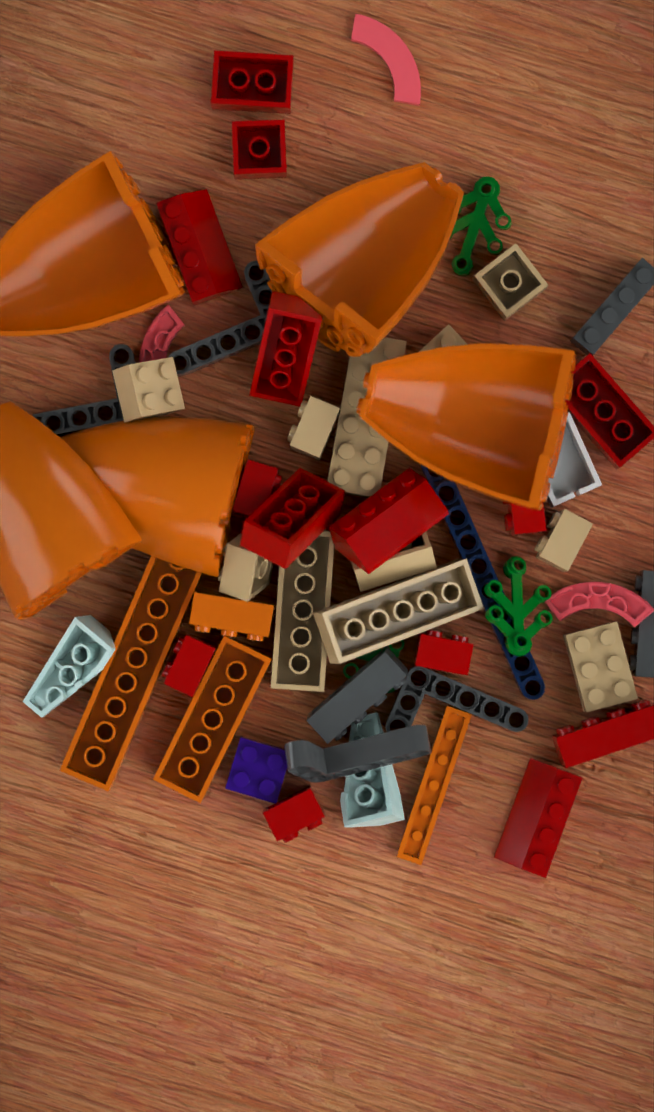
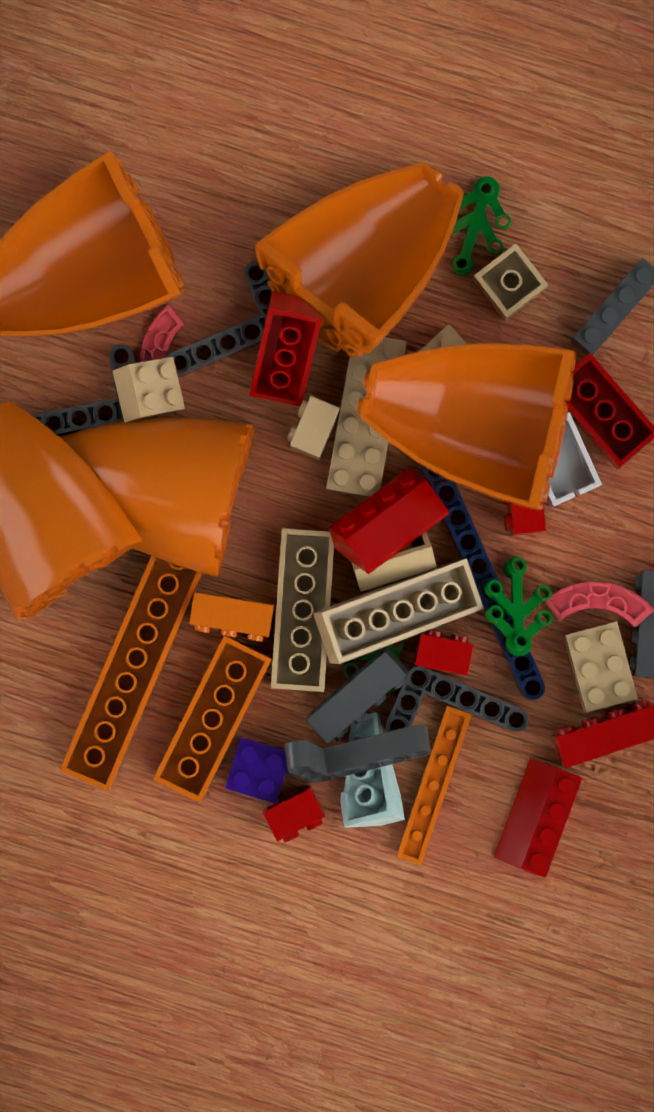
(73, 663): light aqua wedge -> none
(189, 665): red brick -> none
(199, 246): red slope -> none
(243, 571): tan brick -> none
(252, 82): red brick -> none
(255, 487): red brick -> none
(259, 149): red brick -> none
(292, 518): red brick -> none
(394, 53): coral tile -> none
(563, 540): tan brick -> none

